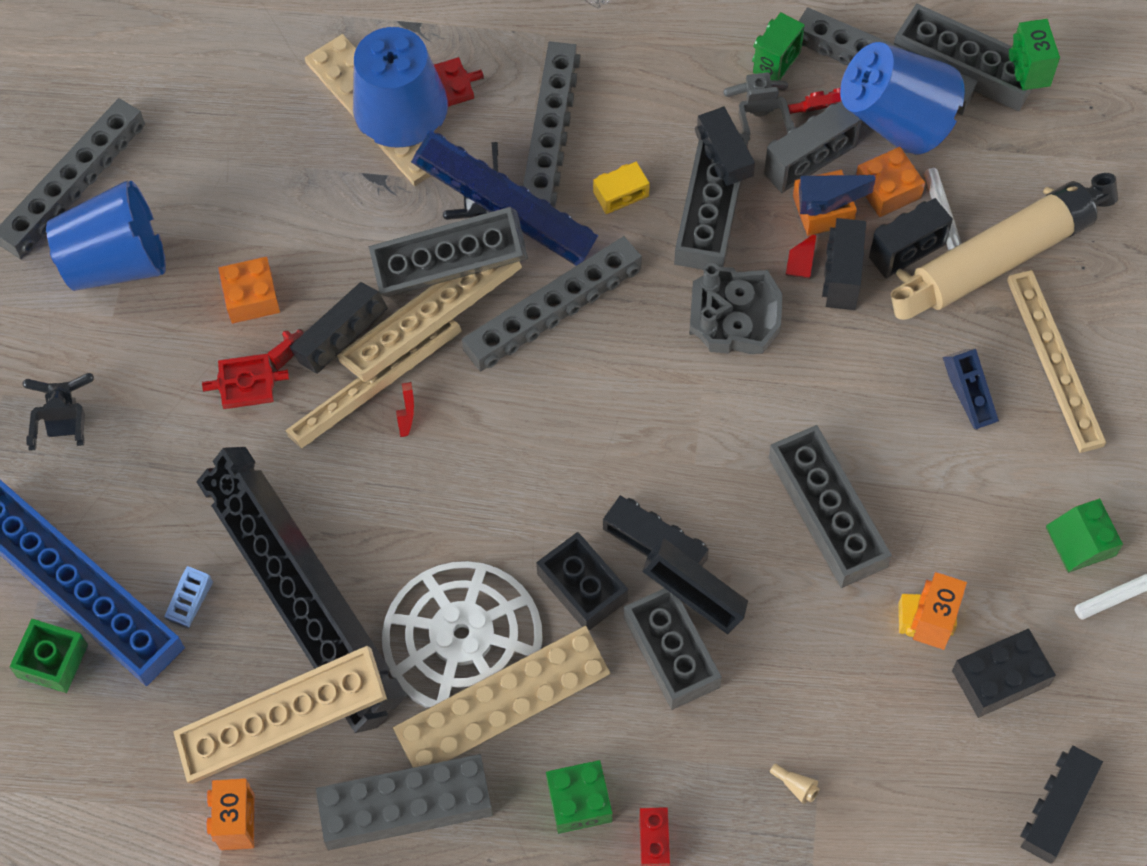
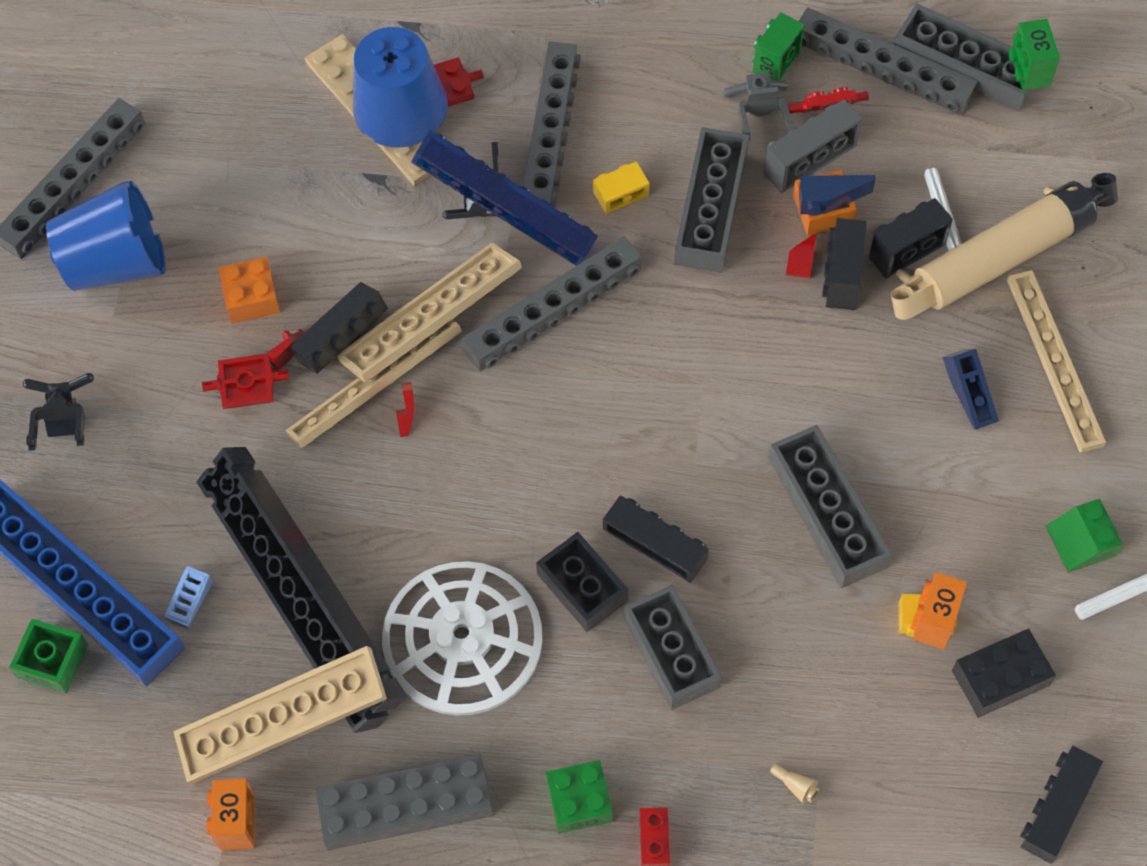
(448, 252): dark grey brick -> none
(502, 700): tan plate -> none
(695, 586): black brick -> none
(719, 309): dark grey brick -> none
(725, 146): black brick -> none
(895, 182): orange brick -> none
(903, 96): blue cone -> none

